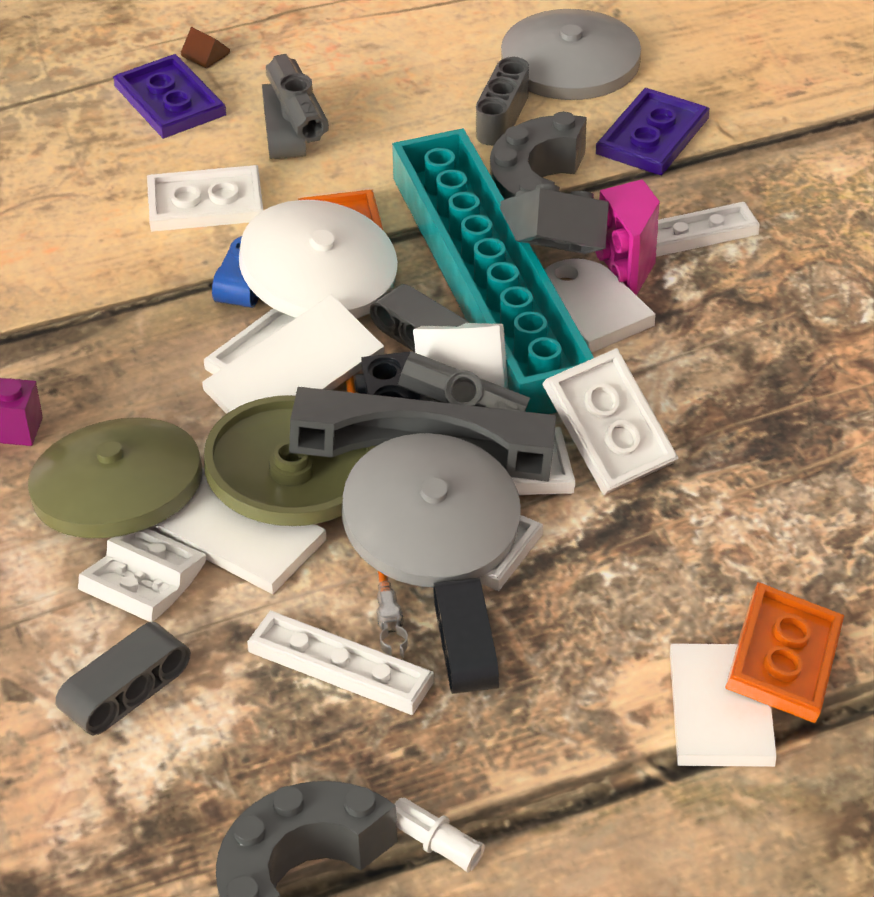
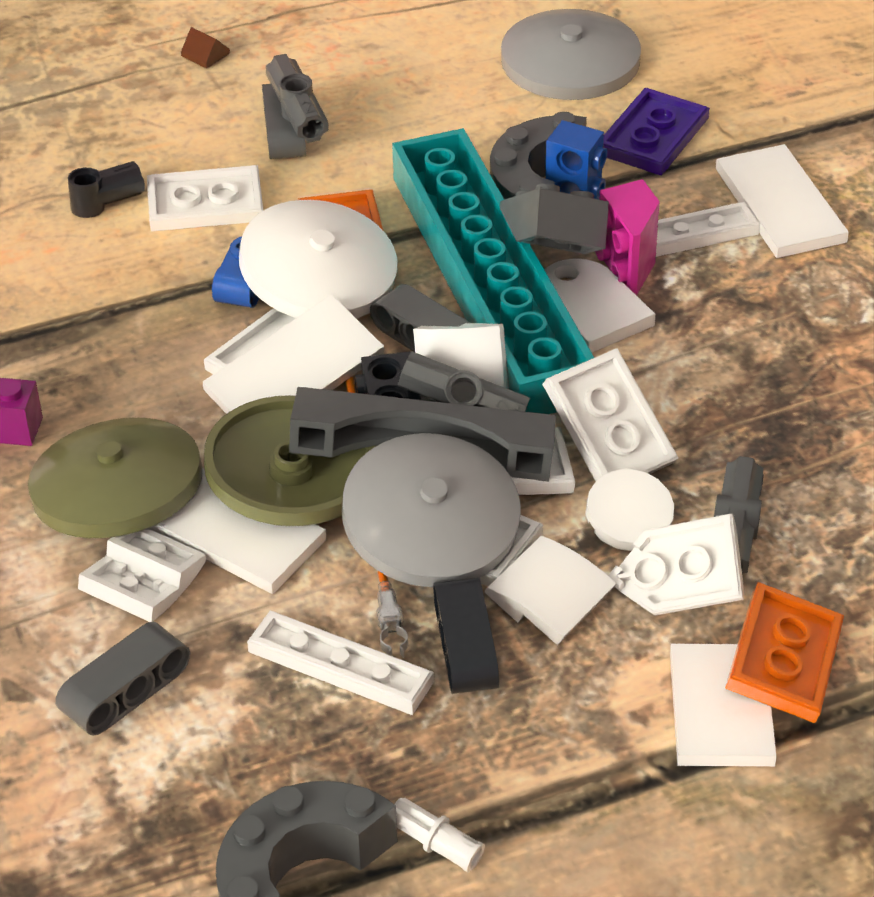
(93, 188): none -> black piece
(169, 96): dark purple tile -> none
(502, 99): dark grey beam -> none
(550, 588): none -> white slope
(576, 158): none -> blue brick
(626, 505): none -> white tile
(683, 566): none -> white tile
(741, 497): none -> dark grey piece
(783, 201): none -> white tile

